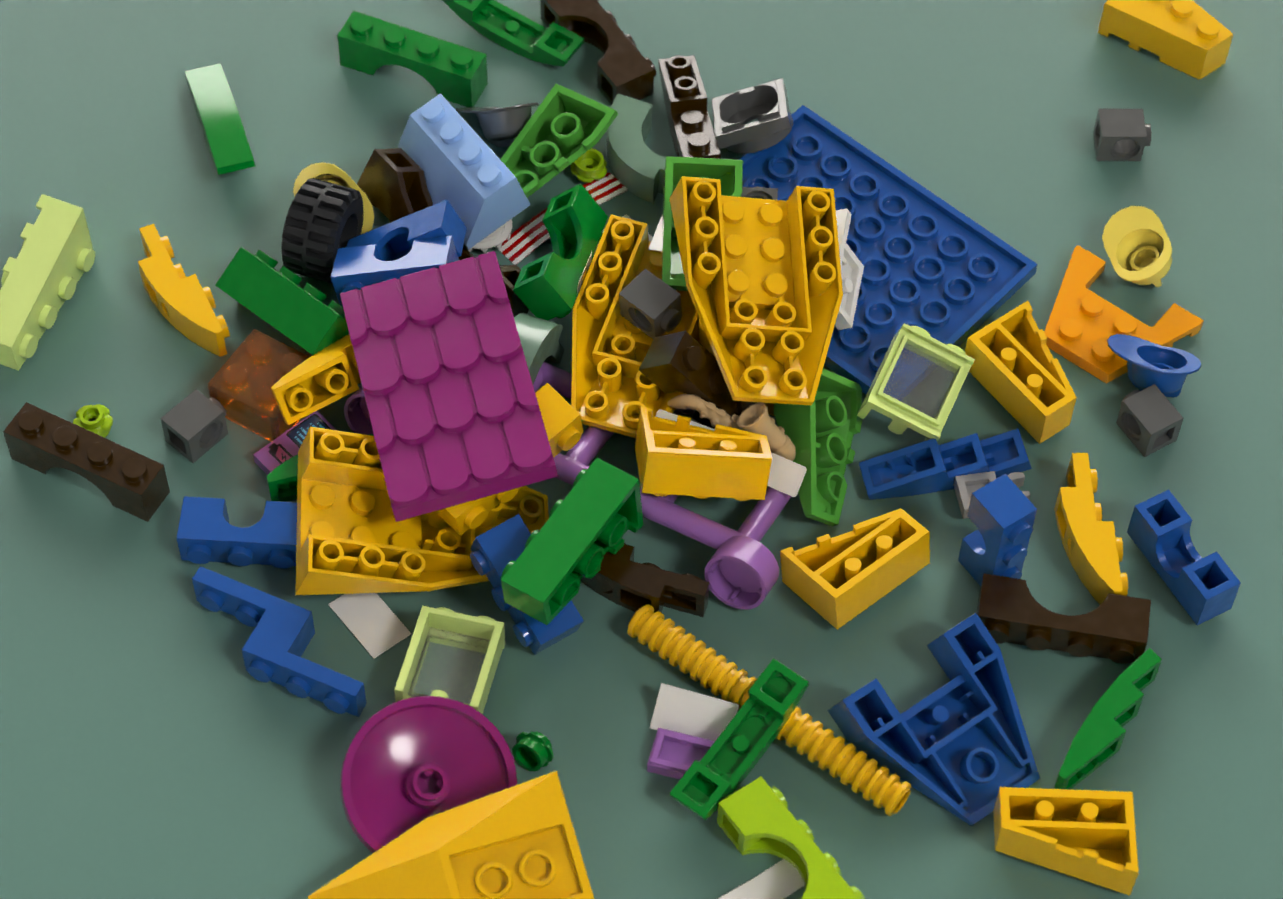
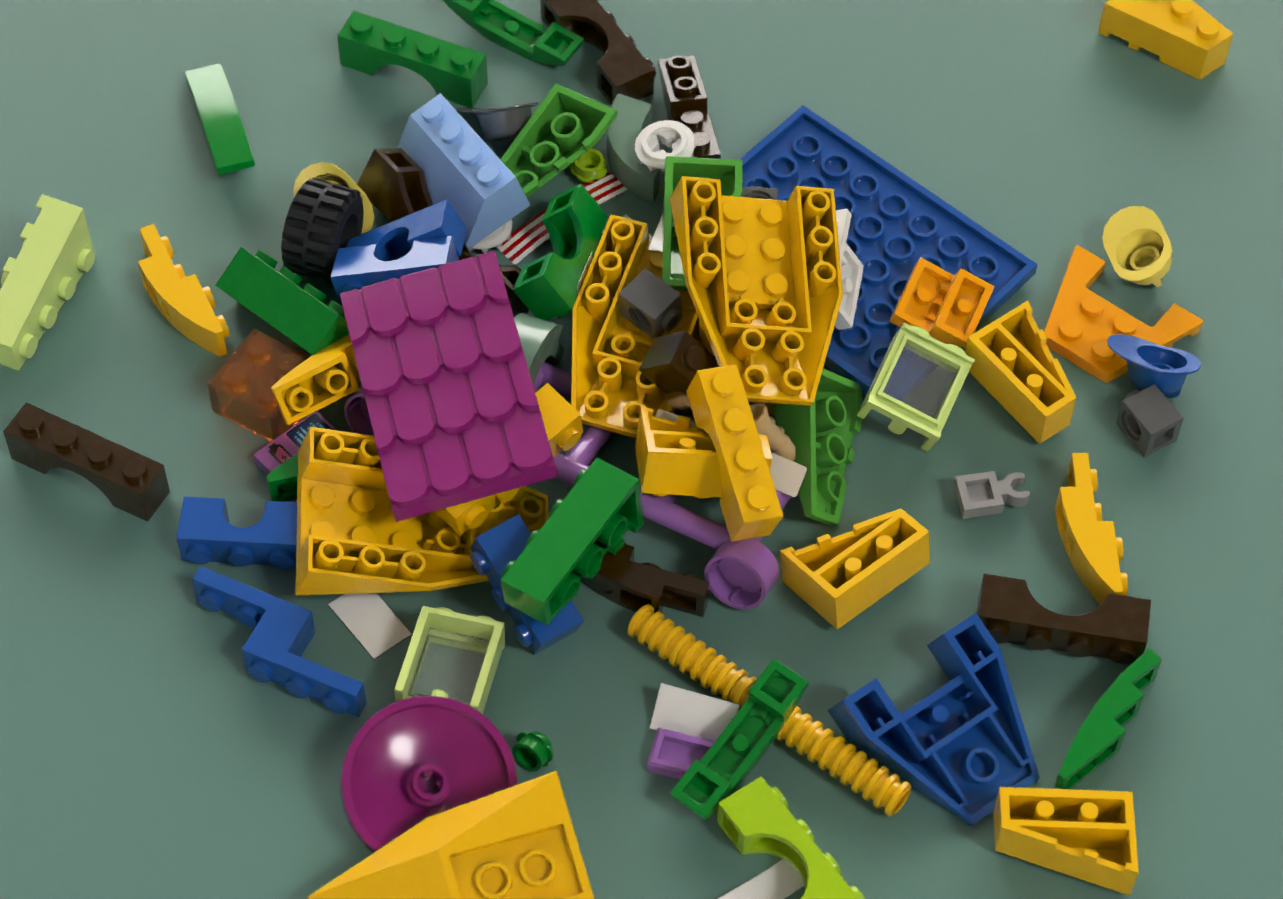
(103, 421): lime plate -> none
(195, 425): dark grey brick -> none
(668, 133): none -> white gear
(748, 490): none -> yellow arch
(762, 102): dark grey piece -> none
(933, 467): blue slope -> none
(942, 302): none -> light orange slope
(1003, 531): blue arch -> none
(1120, 134): dark grey brick -> none
(1163, 536): blue arch -> none

